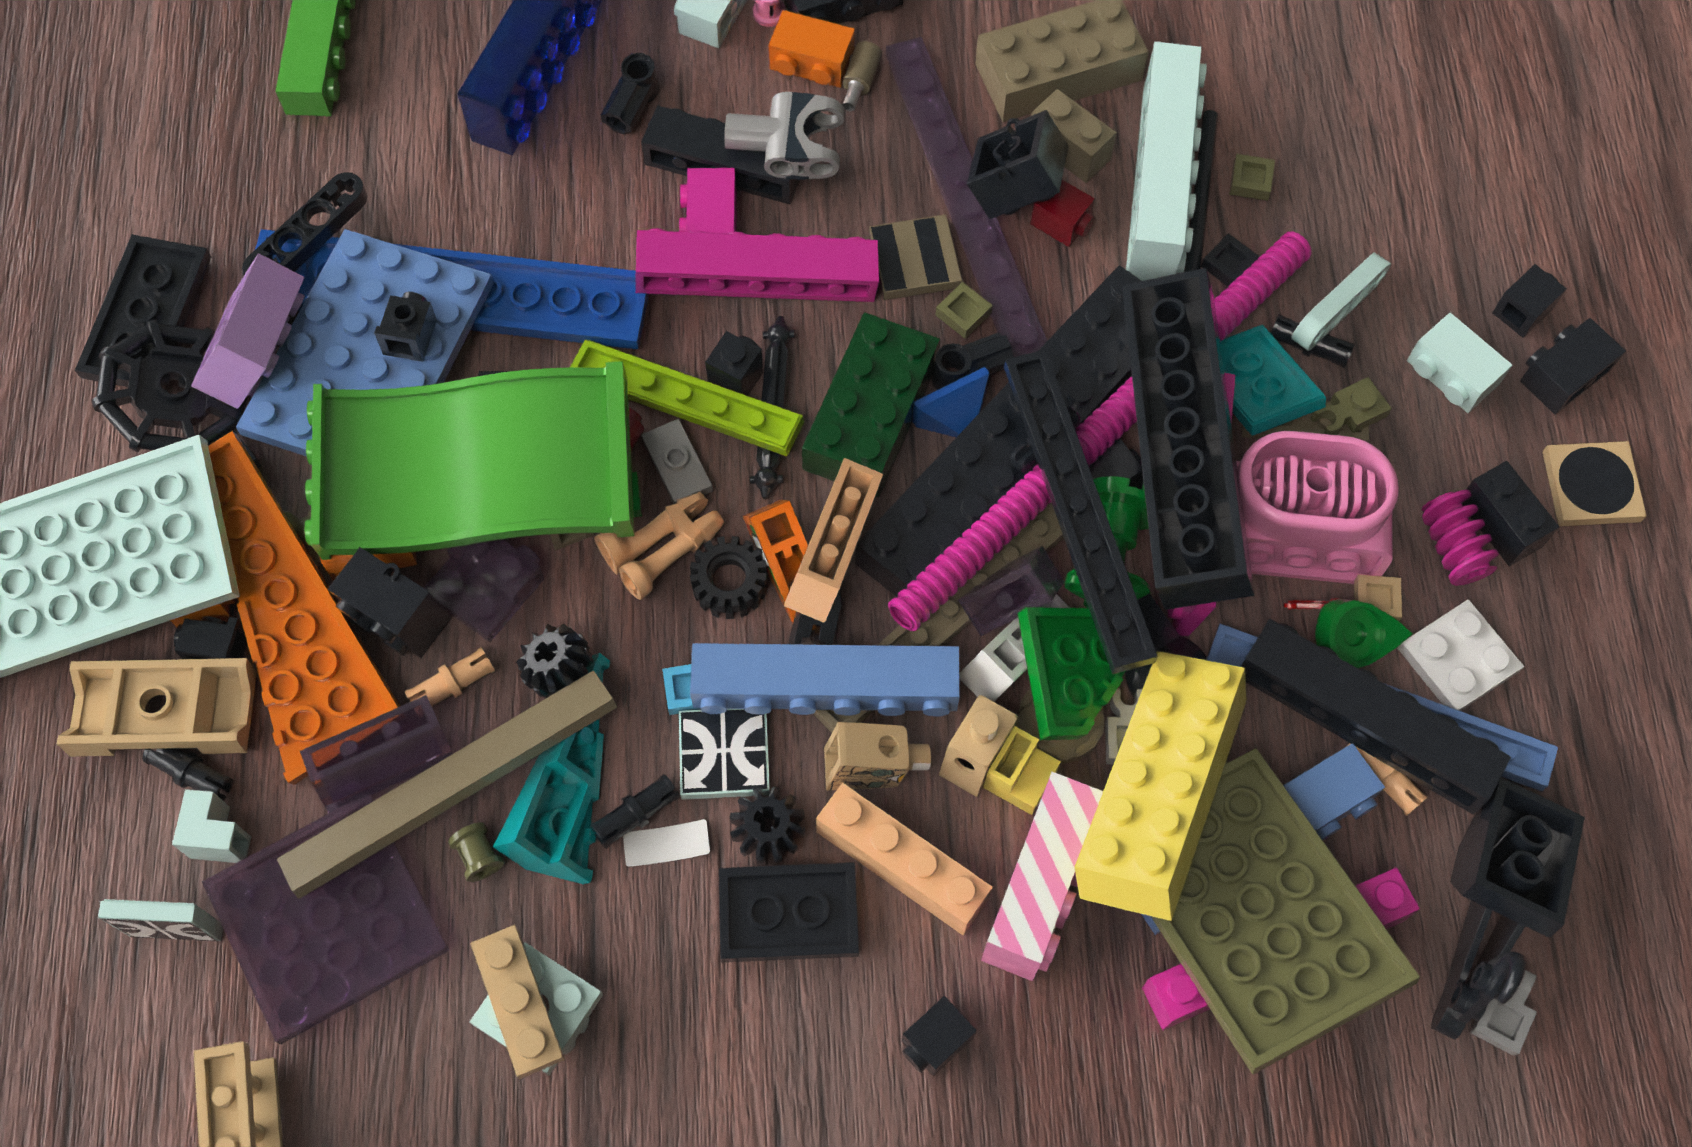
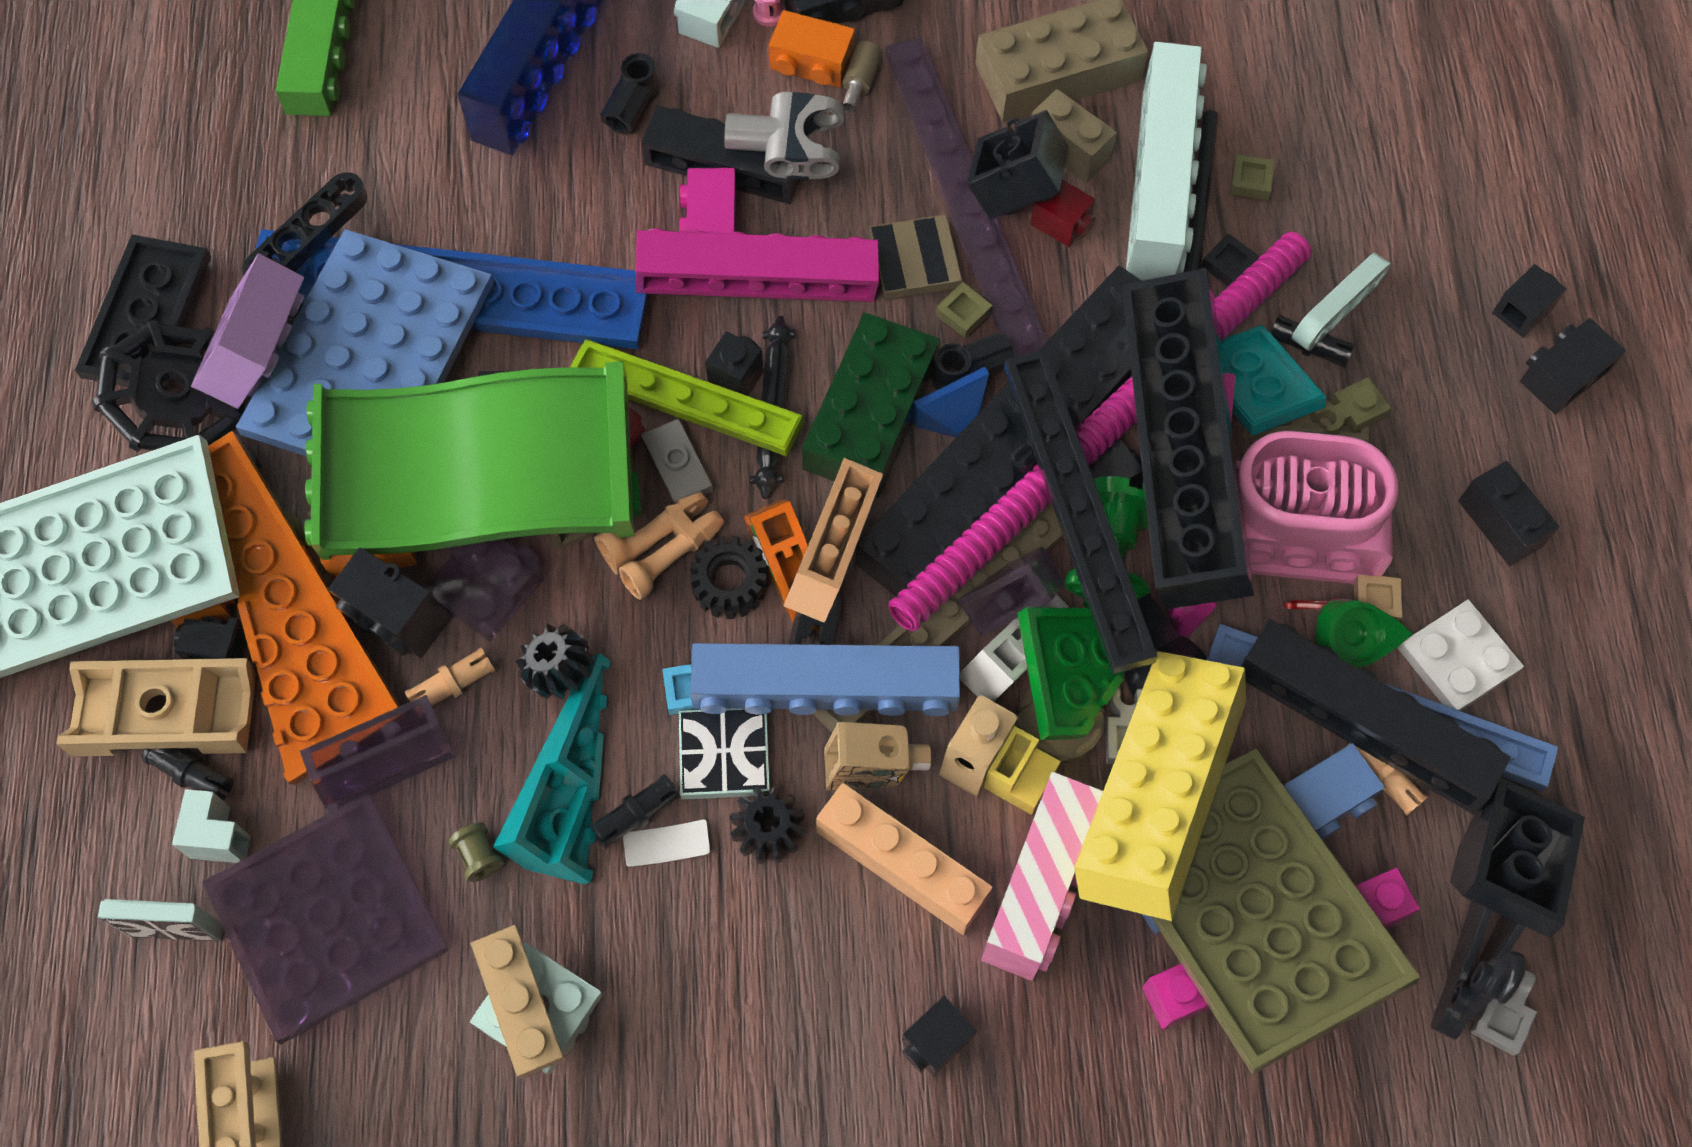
(406, 327): black brick -> none
(445, 784): dark tan tile -> none
(788, 912): black plate -> none
(1458, 362): light aqua brick -> none
(1458, 537): dark pink piece -> none
(1594, 483): tile -> none

